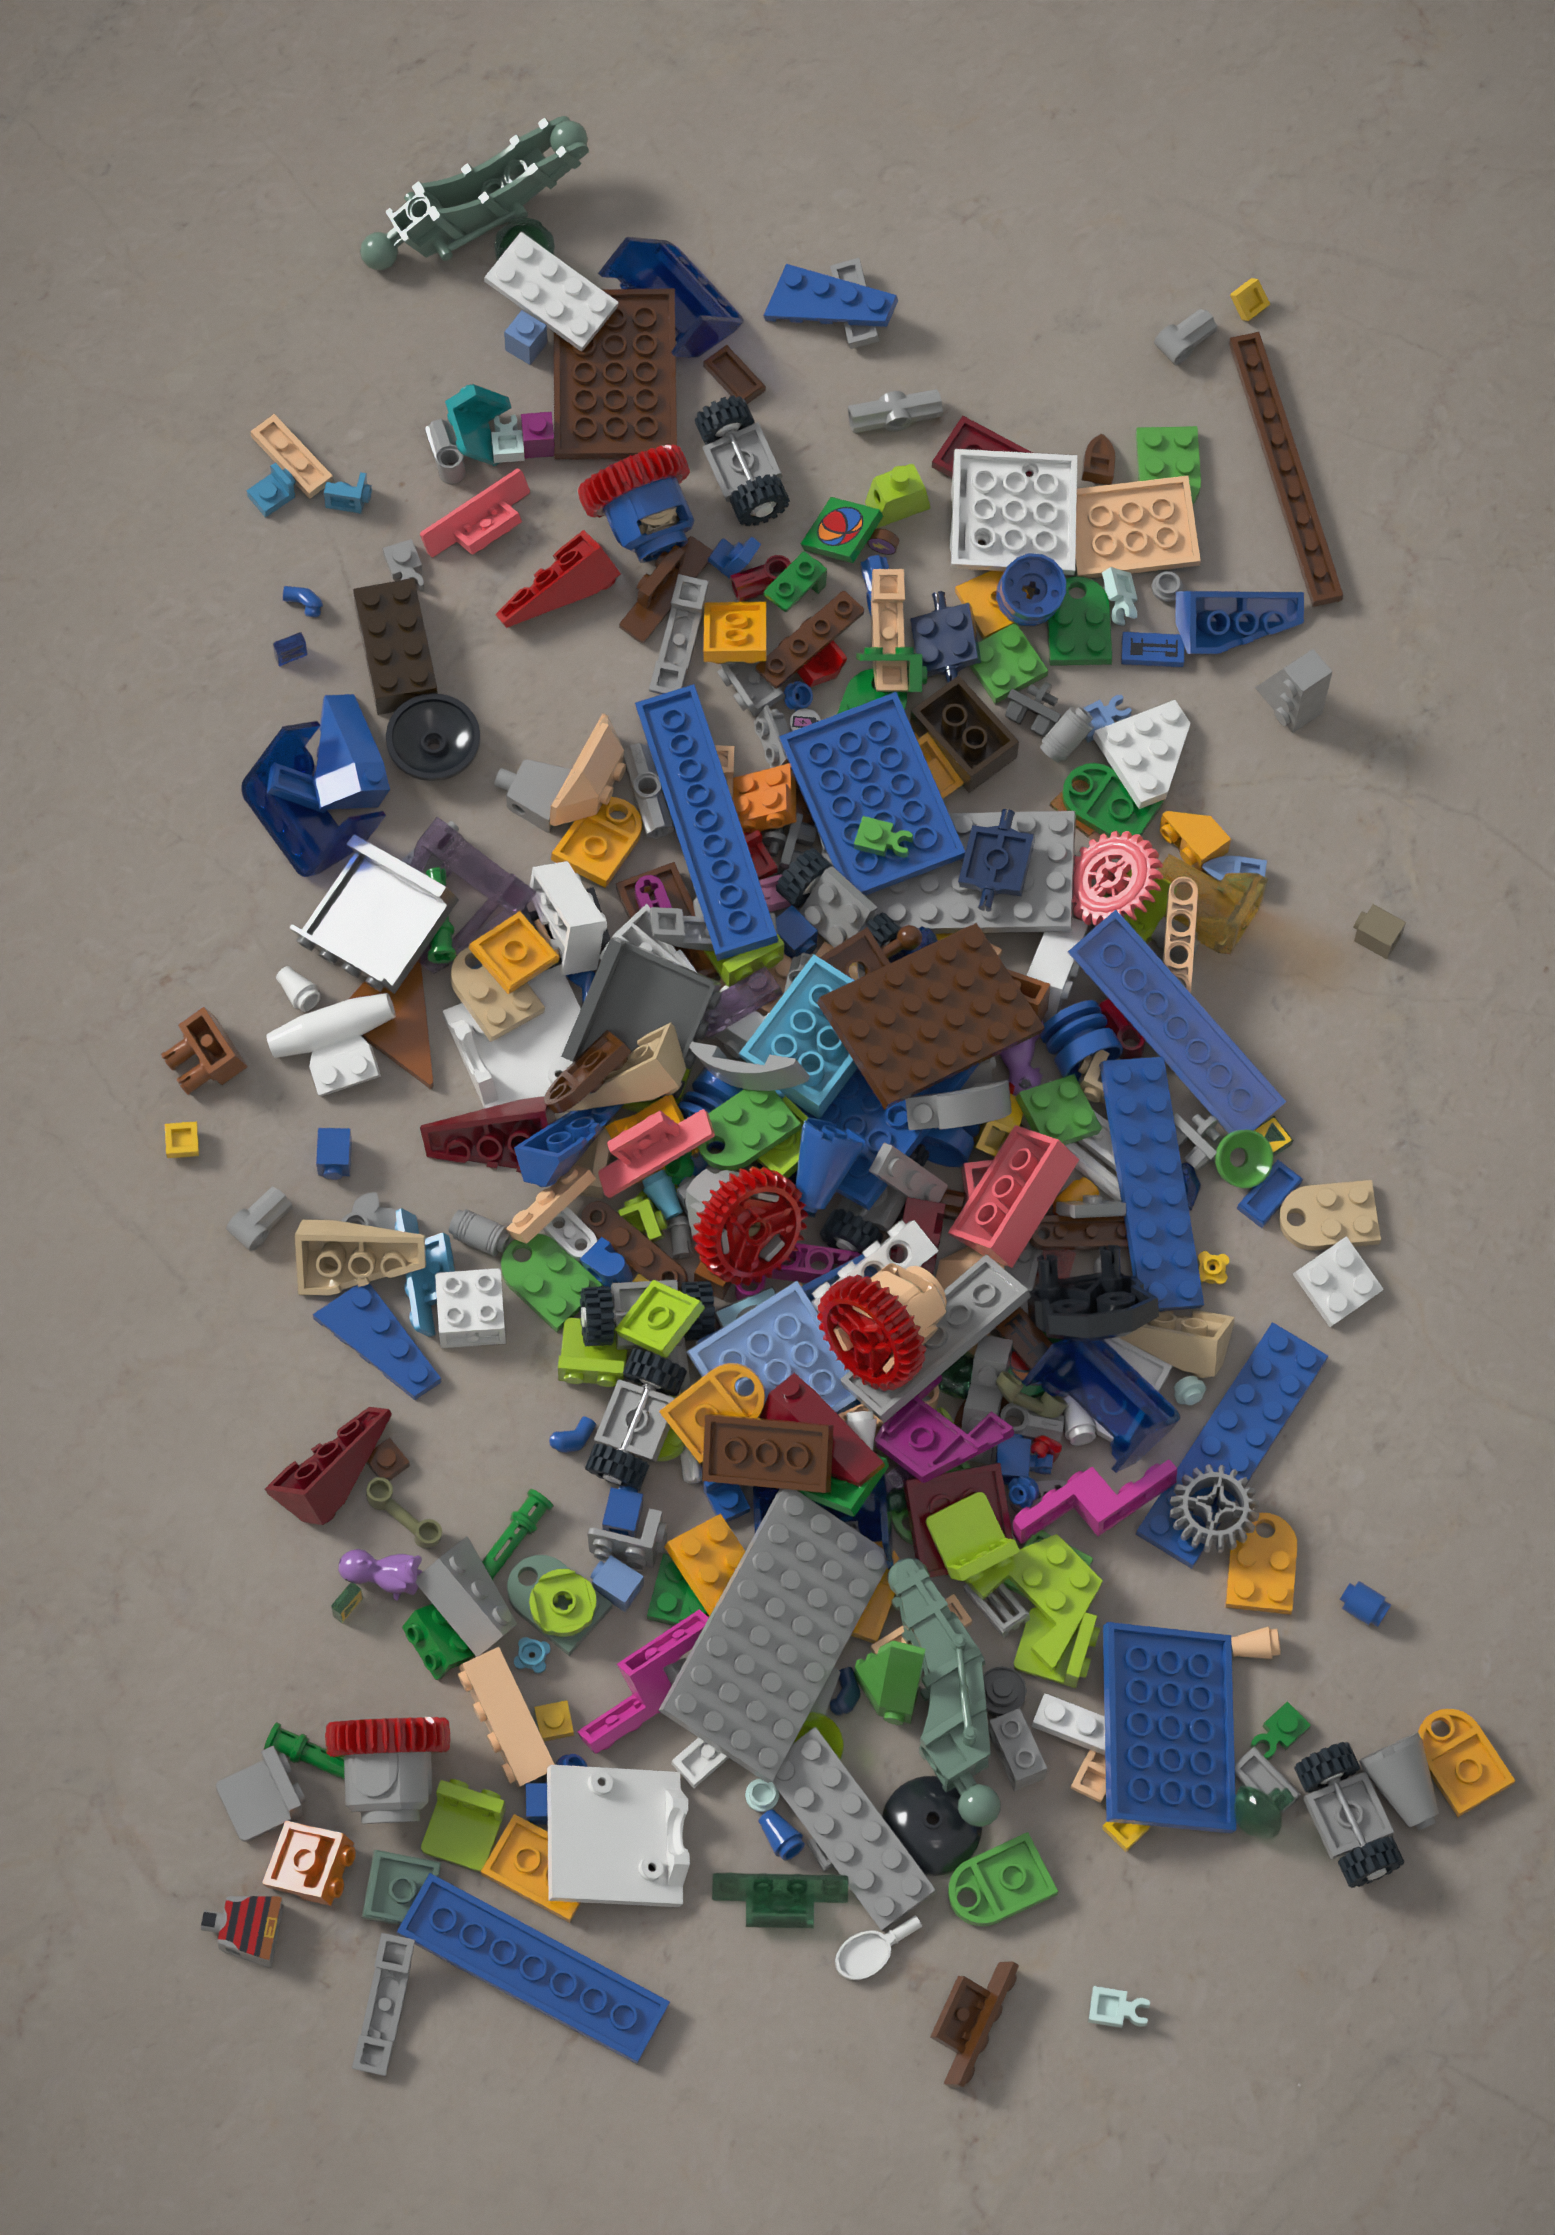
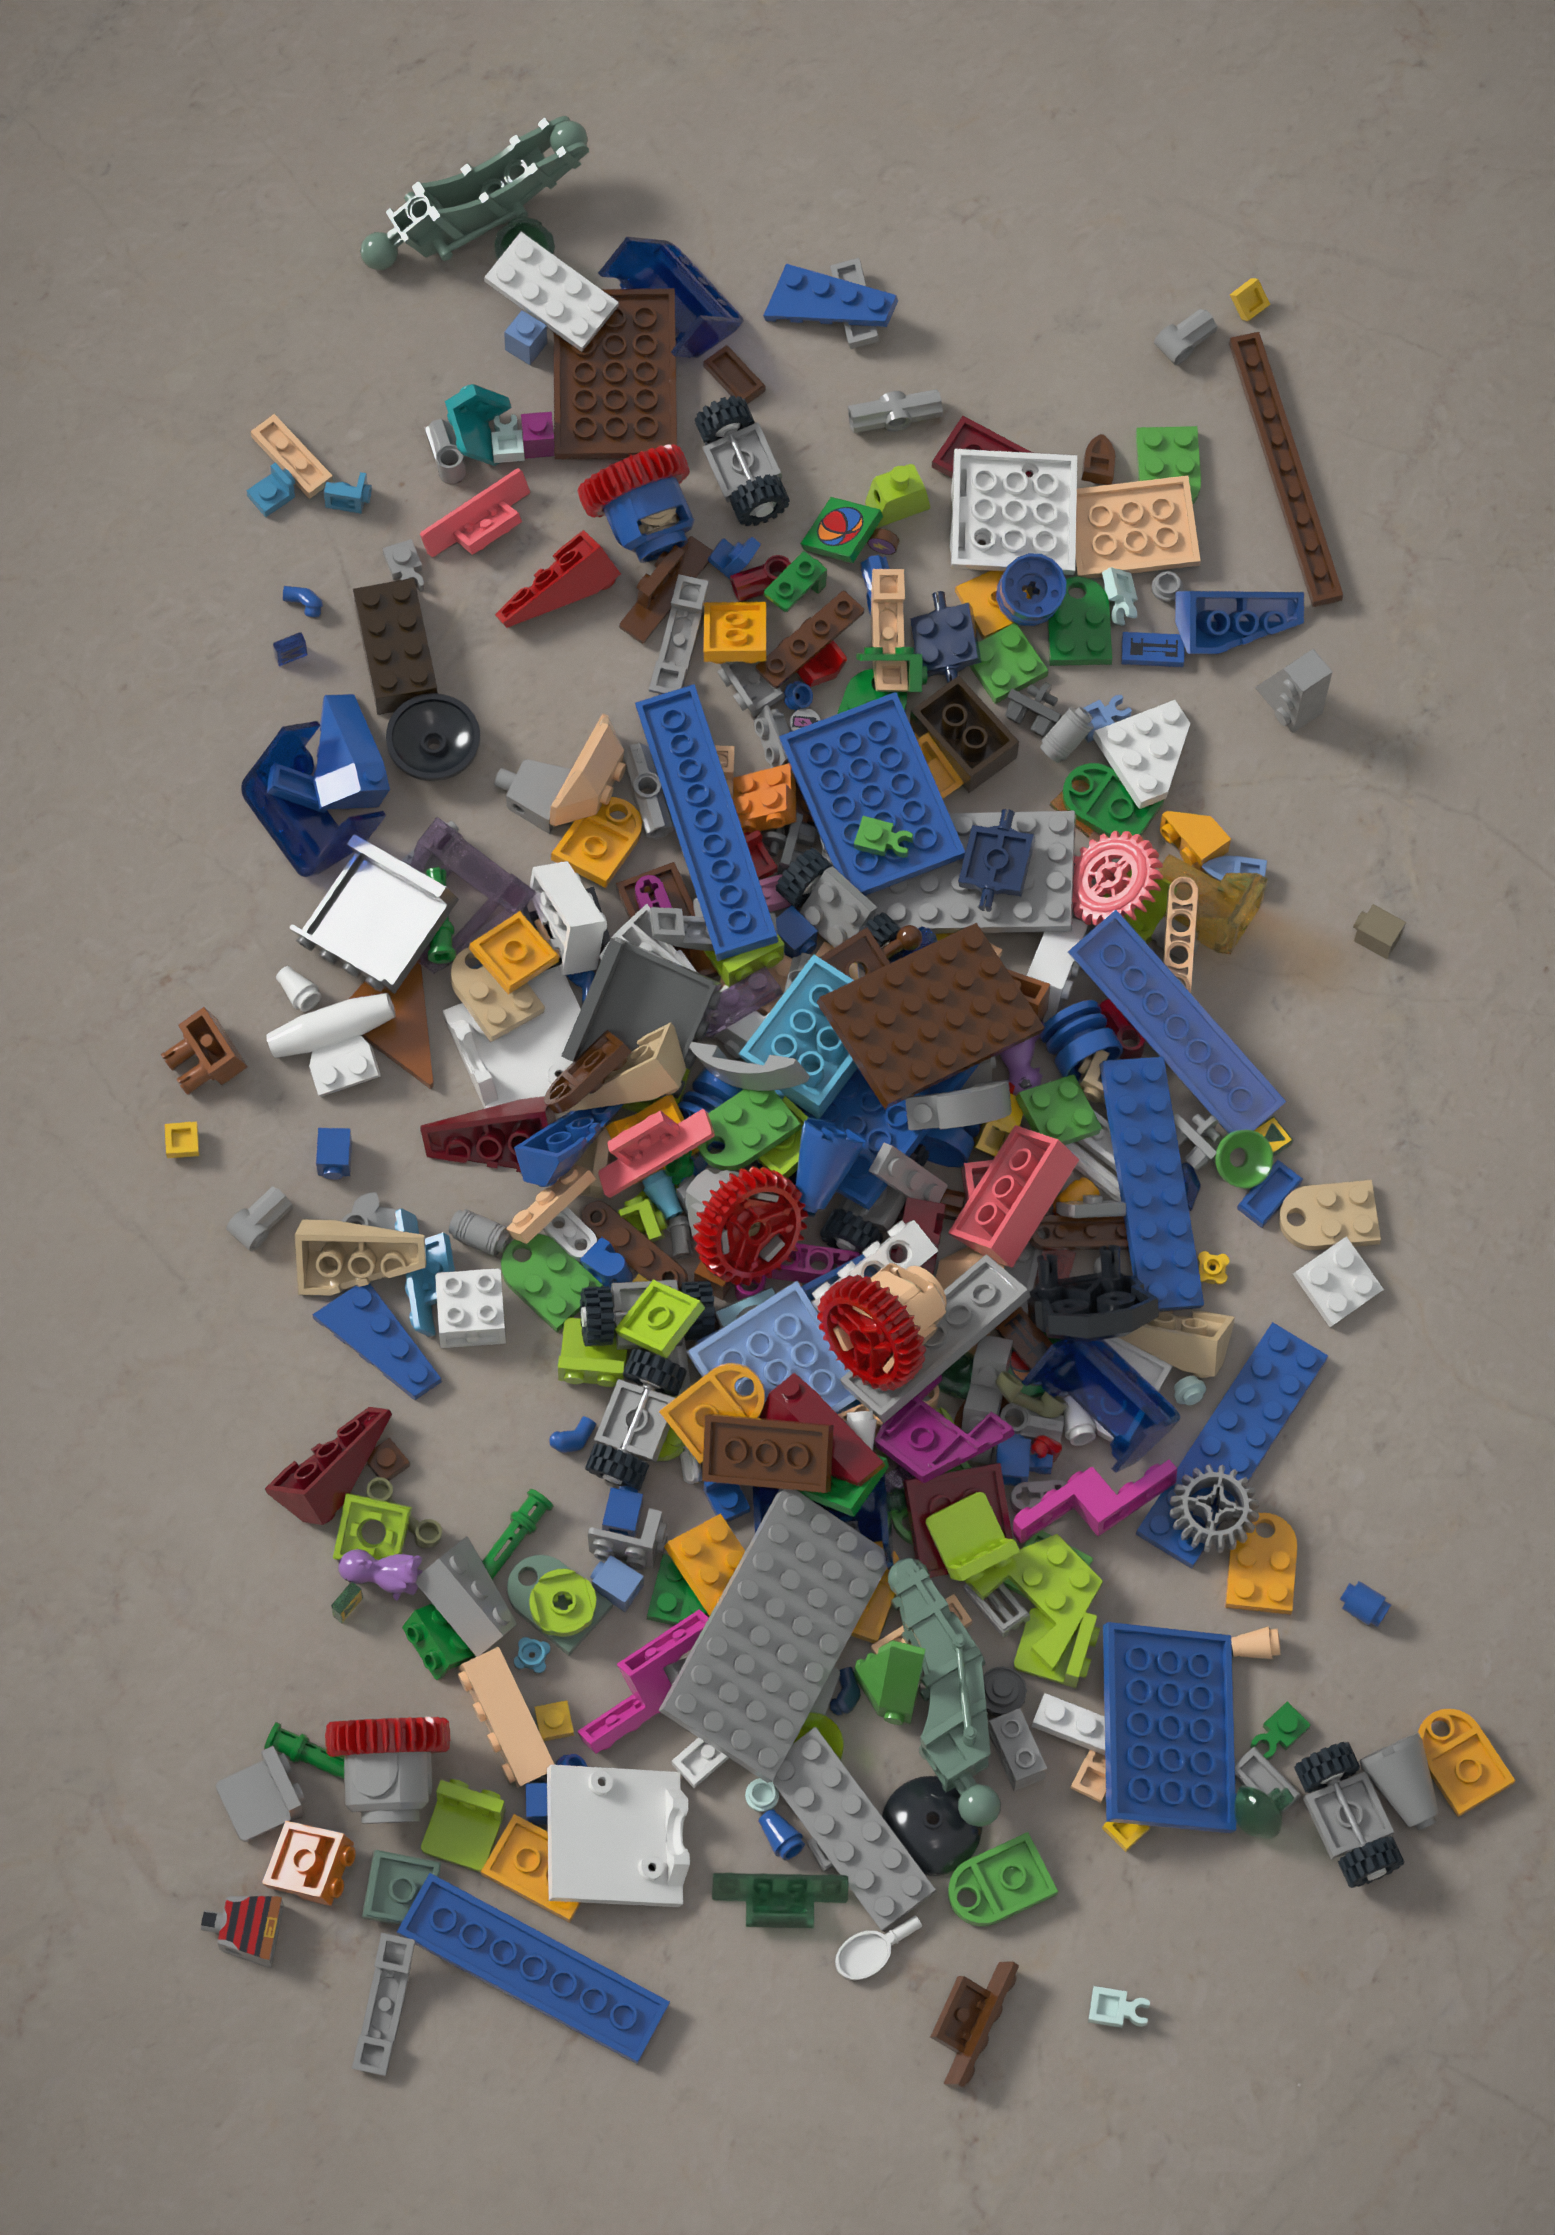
(357, 1512): none -> lime piece
(1029, 1488): blue plate -> none

